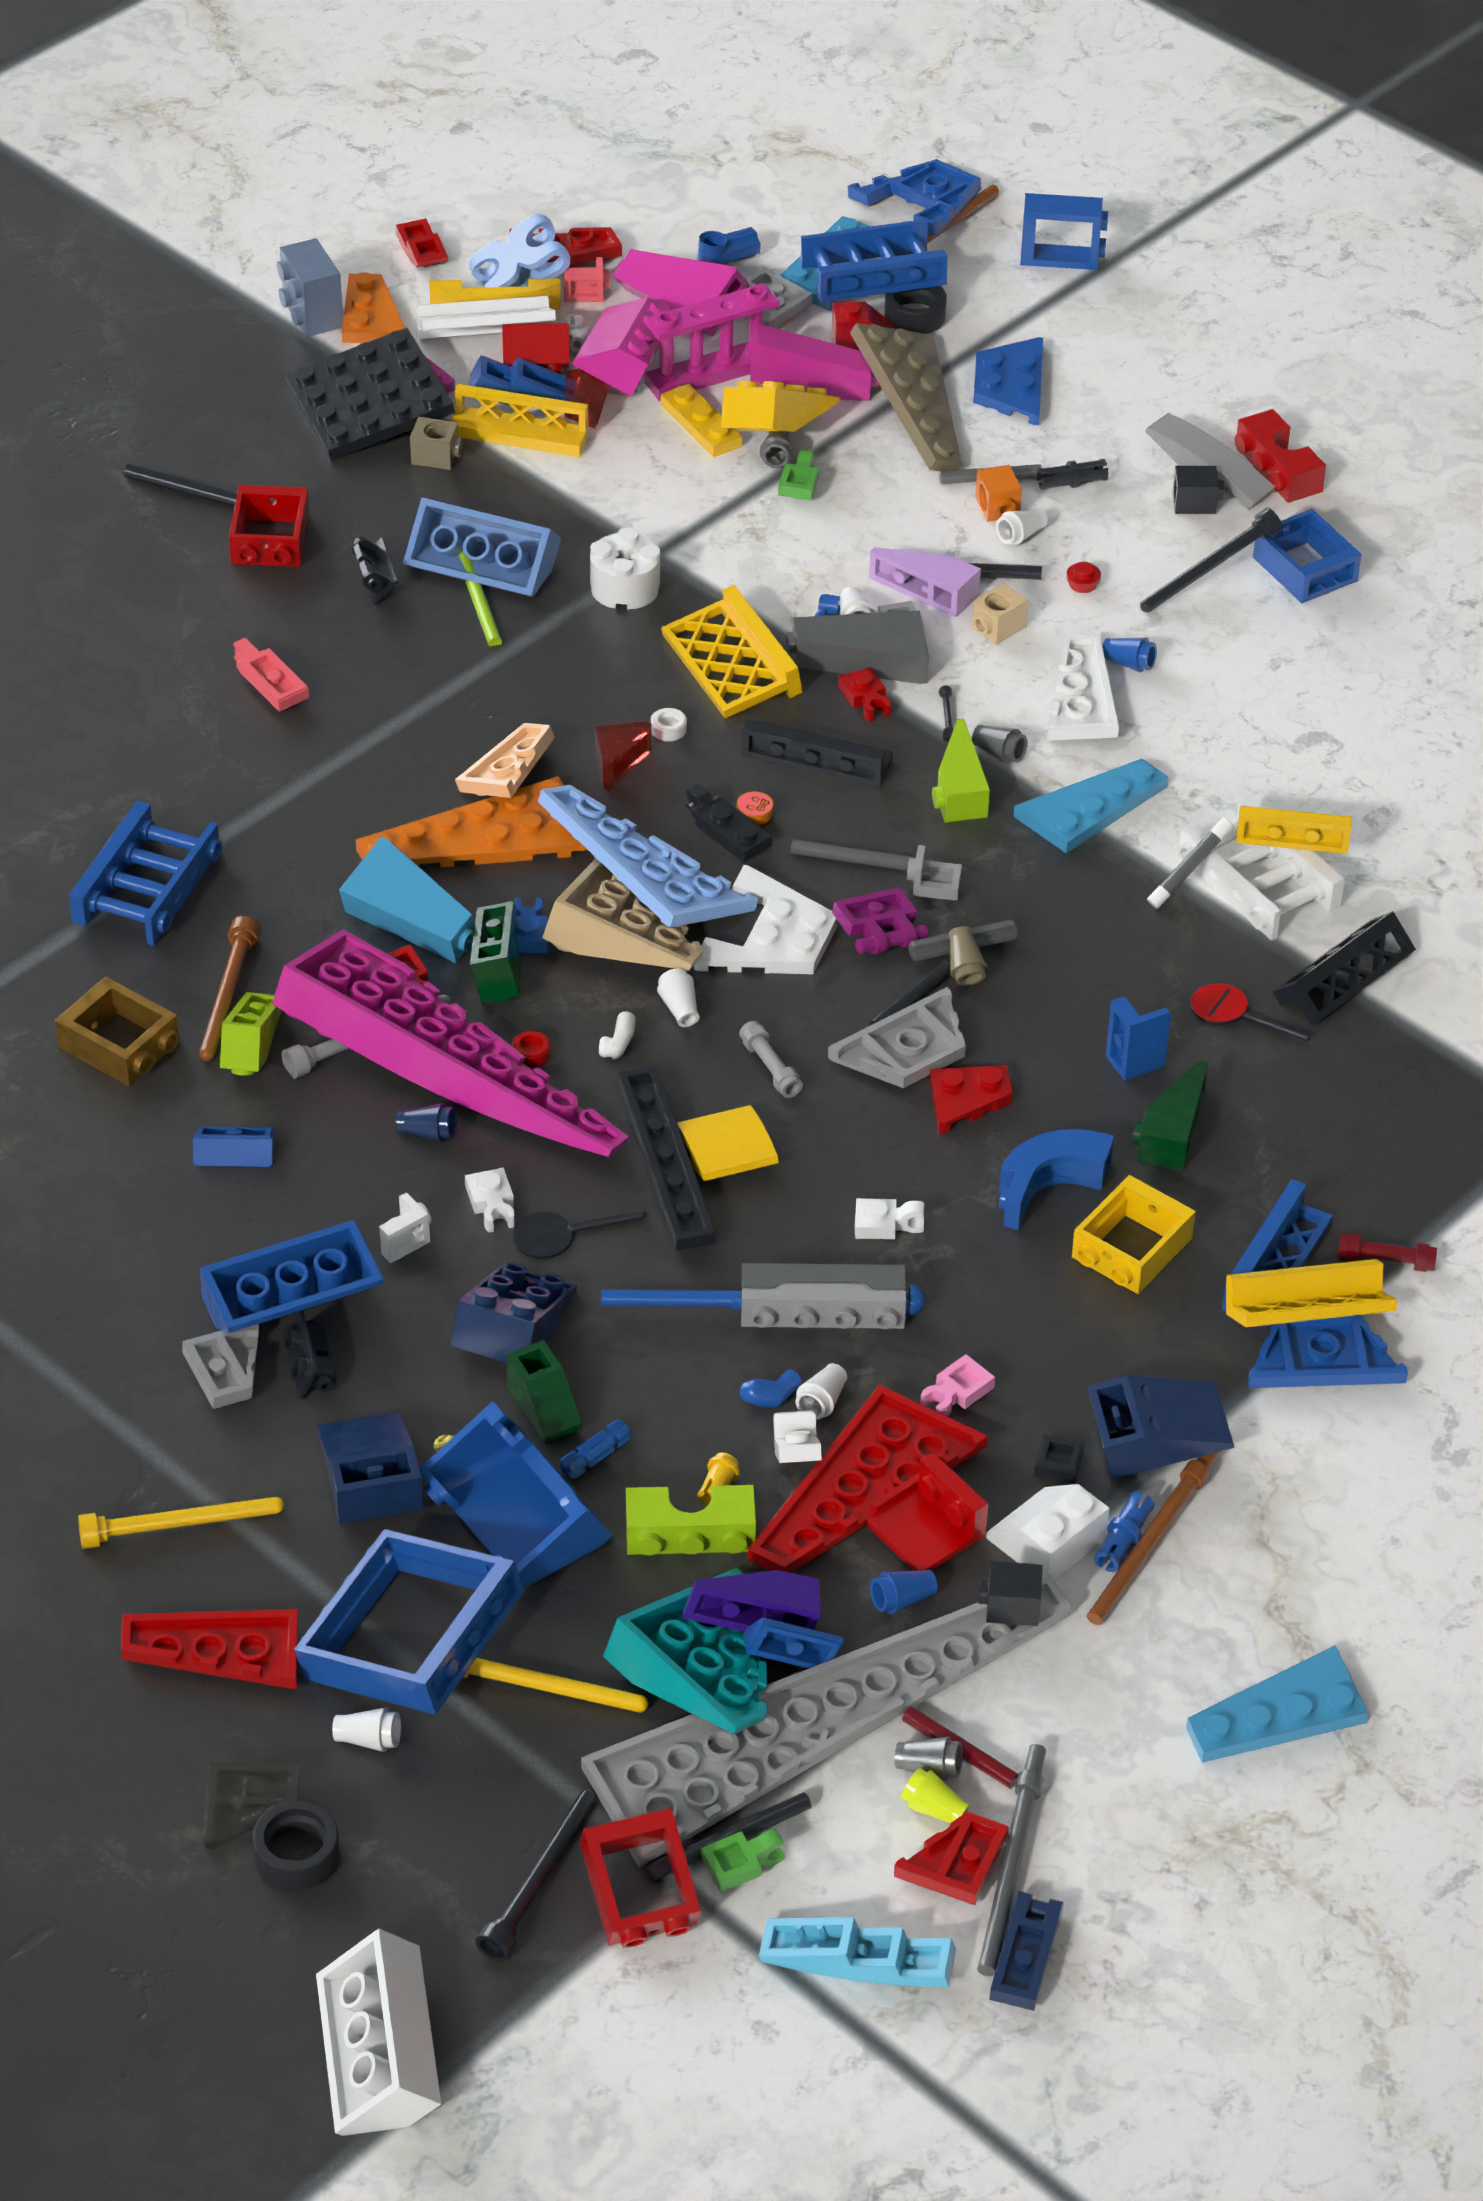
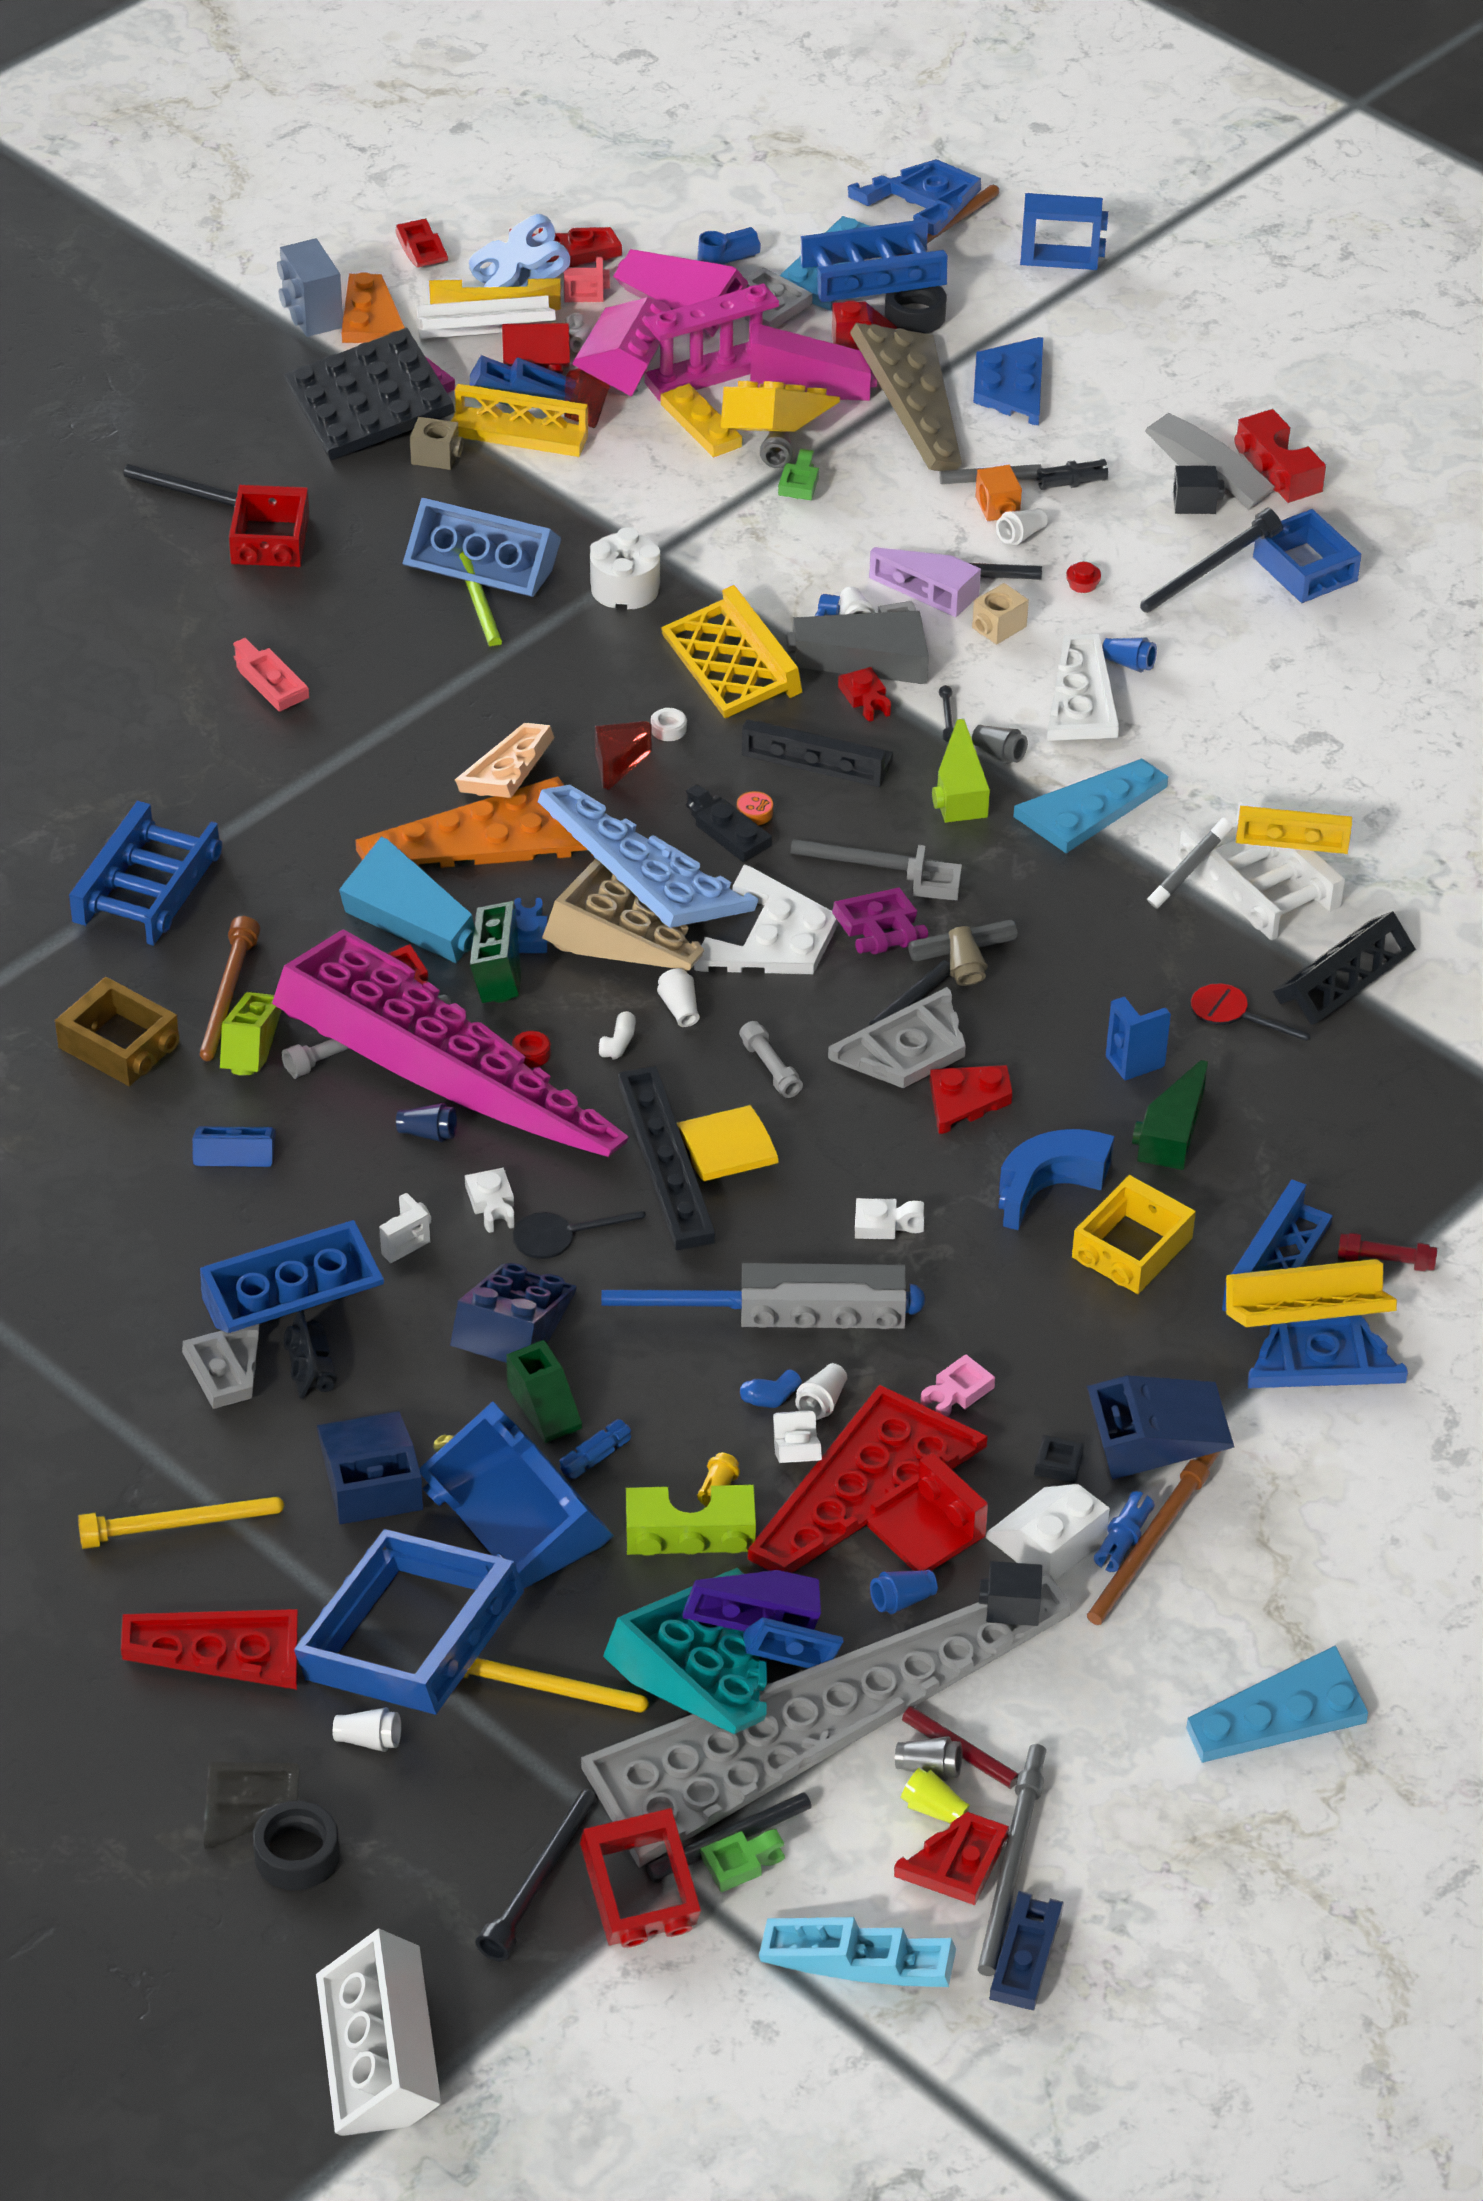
(376, 567): black hinge -> none

